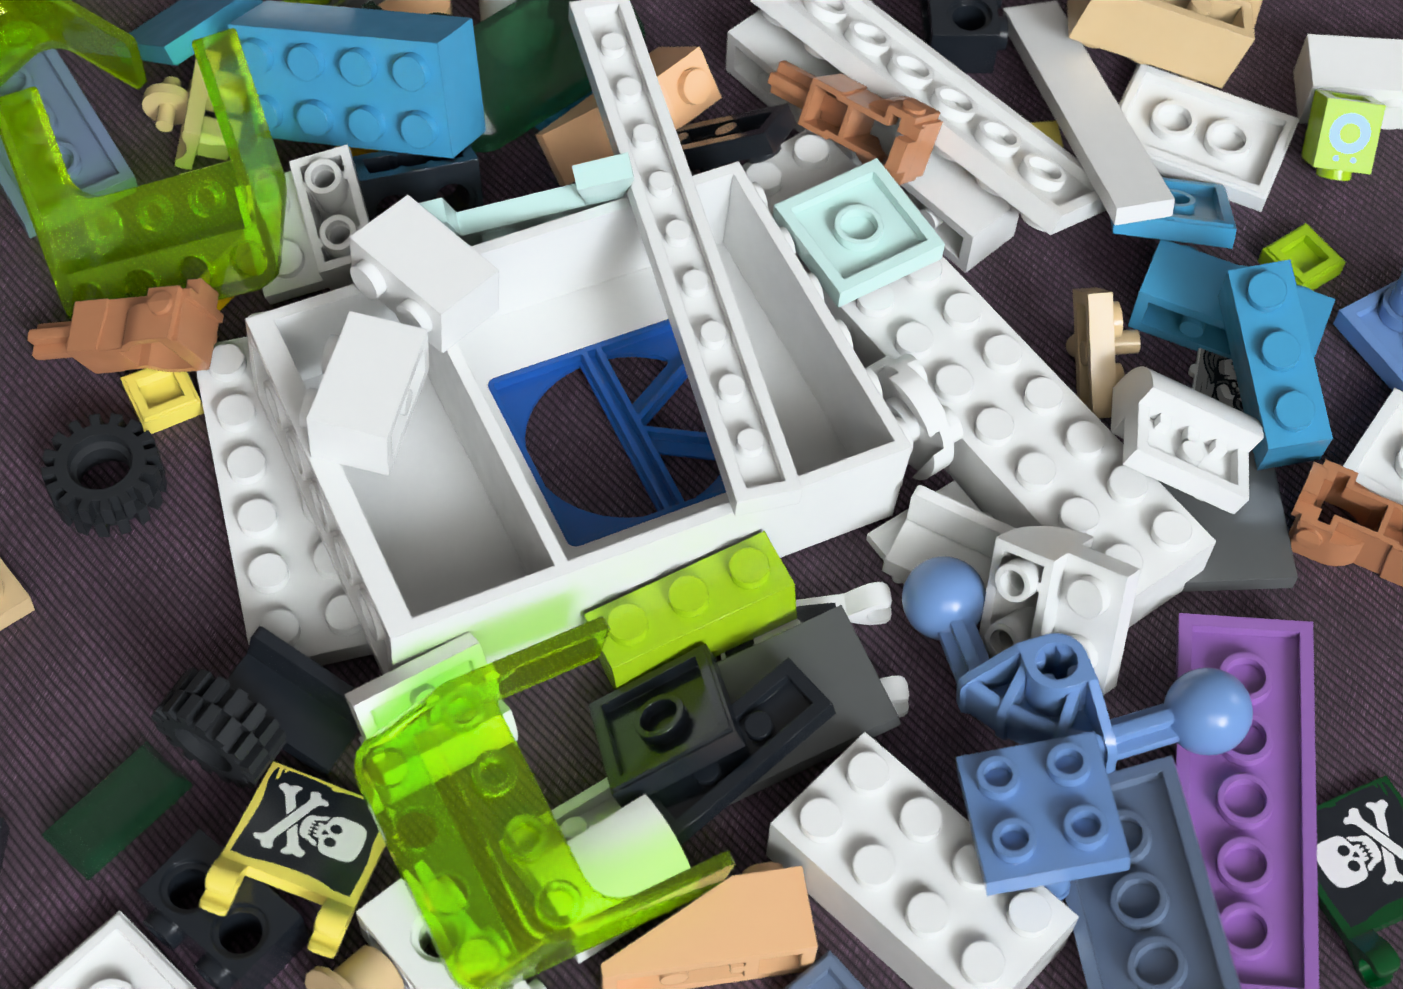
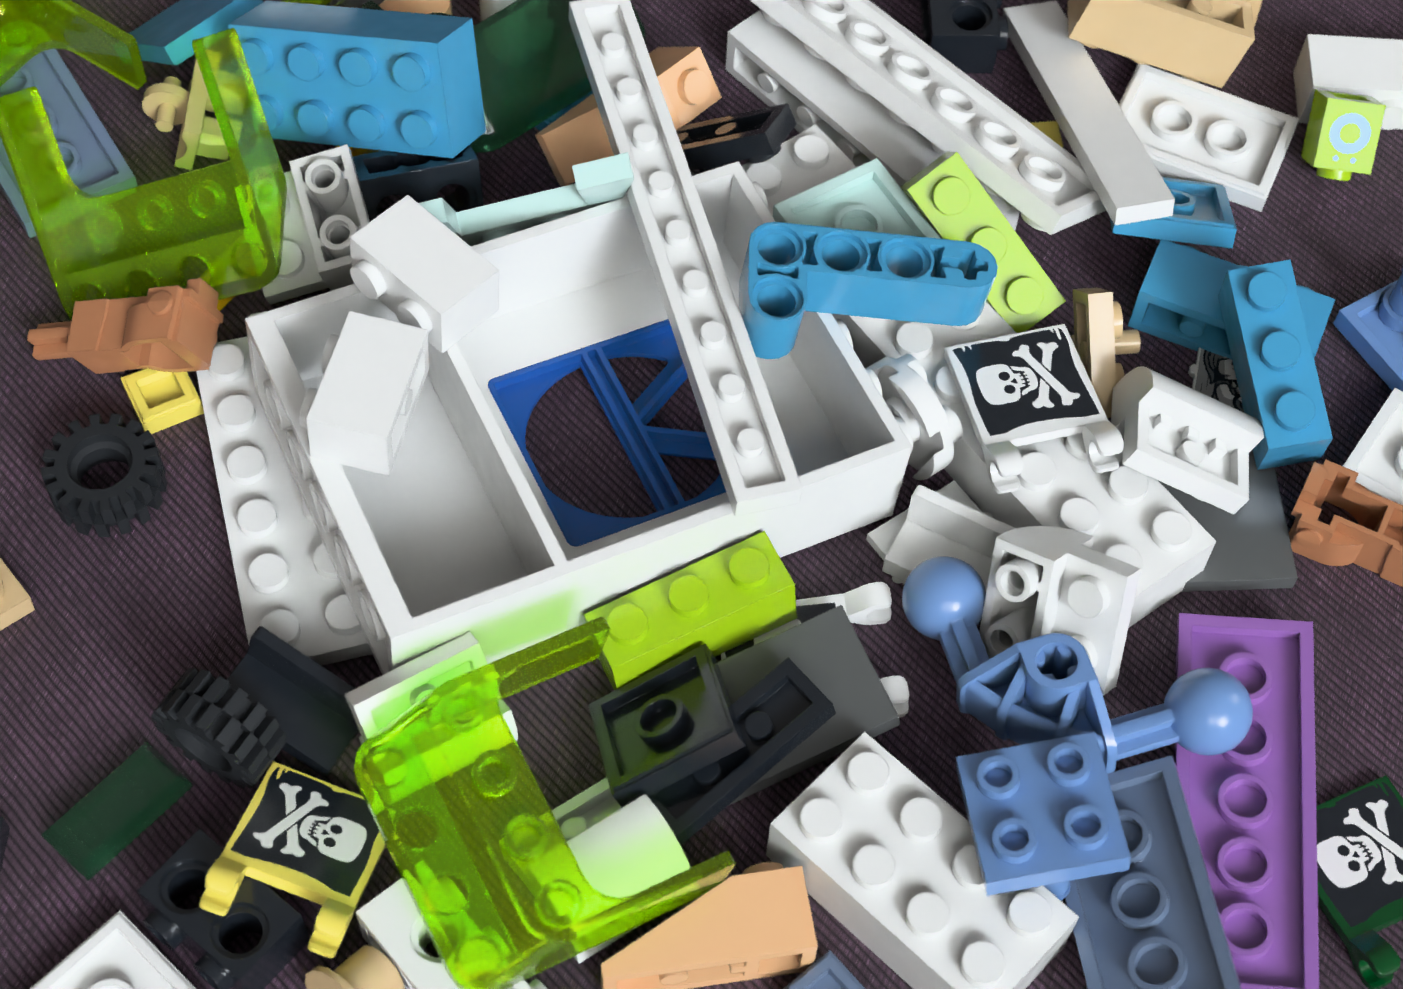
(846, 113): nougat piece -> none
(856, 274): none -> dark azure beam
(963, 211): none -> brick
(1026, 393): none -> flag
(1310, 257): lime tile -> none

